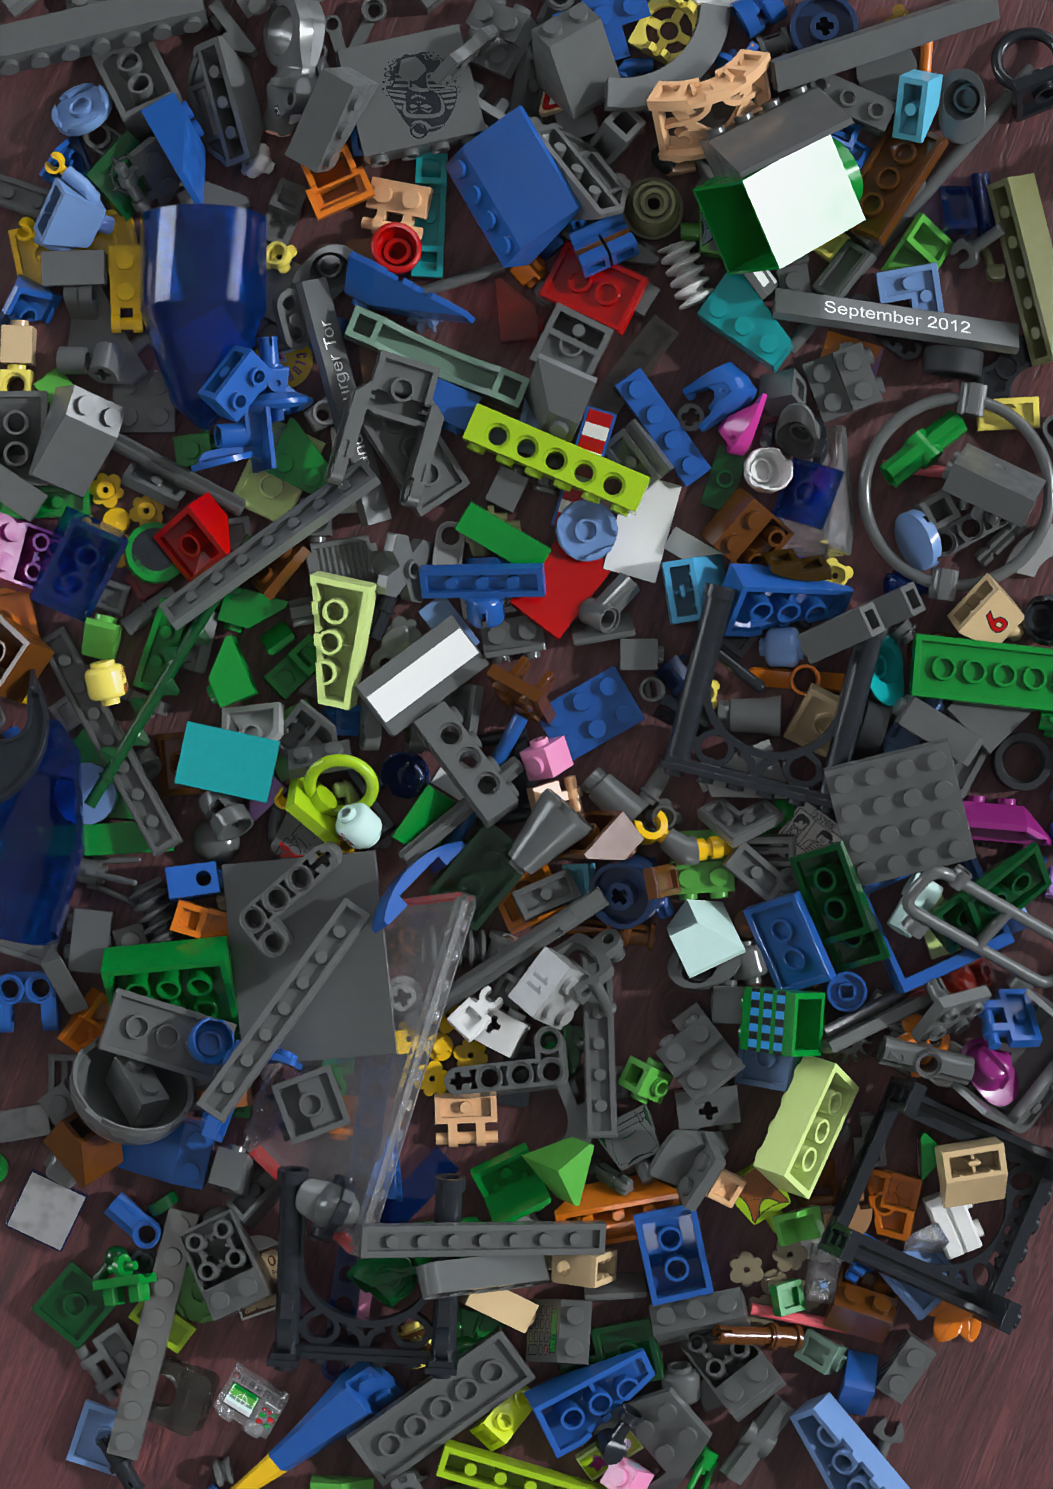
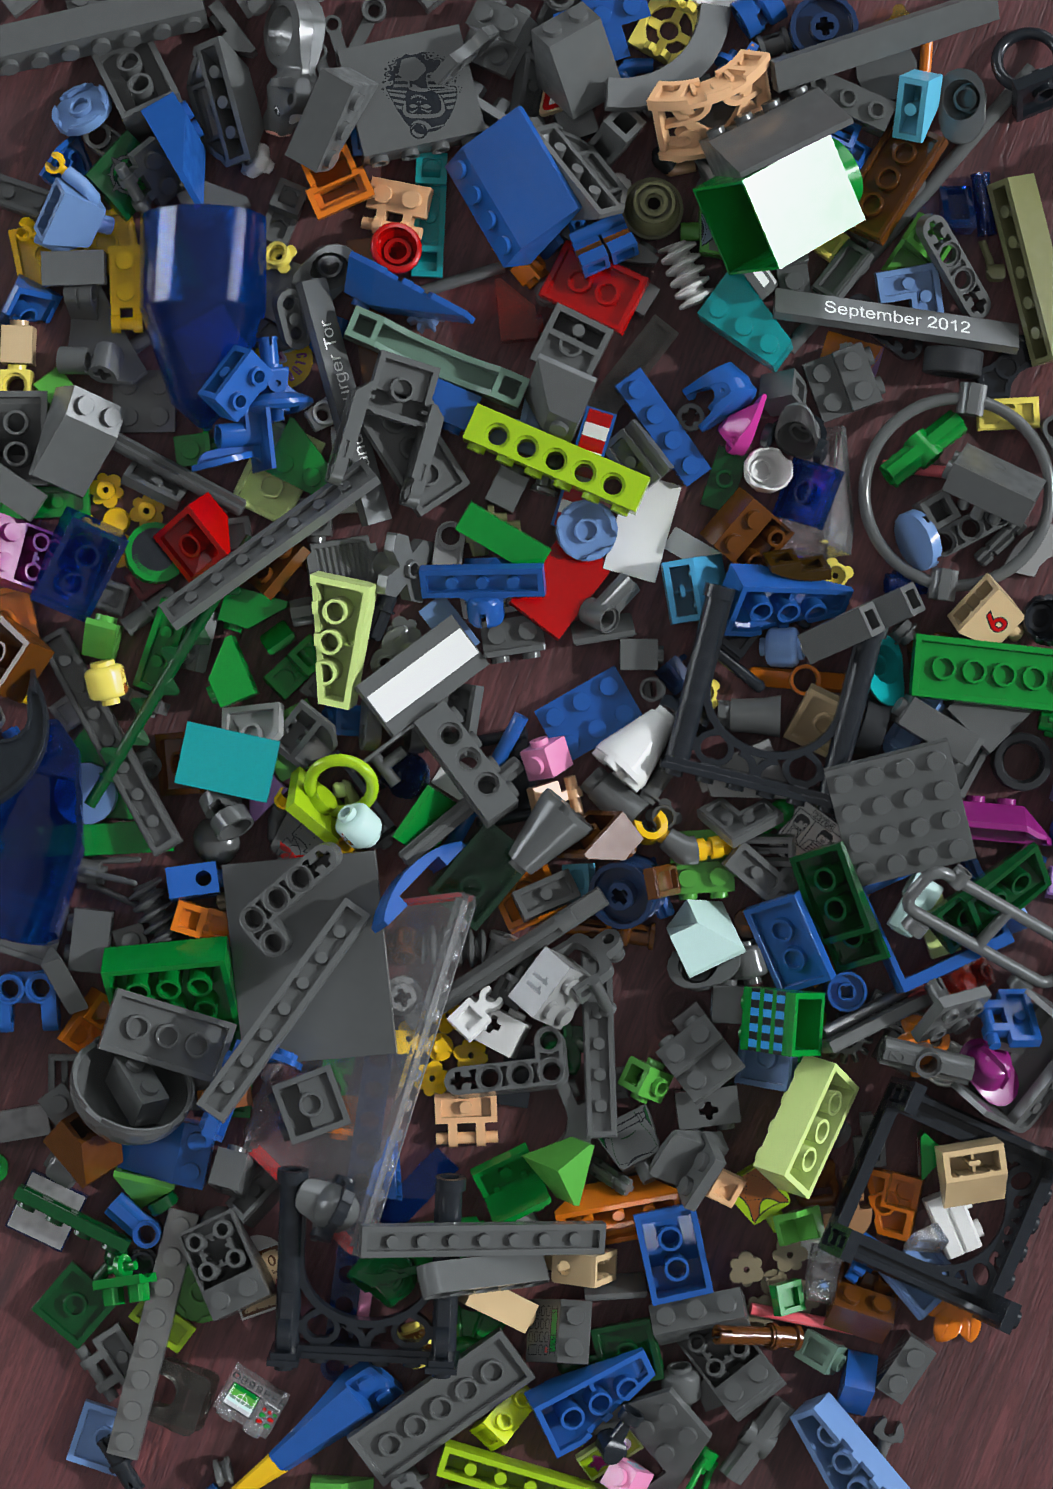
(83, 1225): none -> dark green plate
(140, 1187): none -> bright green slope
(210, 1041): blue hair -> none
(303, 757): dark grey plate -> none
(385, 765): none -> dark grey shield
(515, 692): reddish brown plate -> none
(636, 747): none -> white cone
(956, 264): none -> dark grey beam
(975, 247): dark grey bar -> none

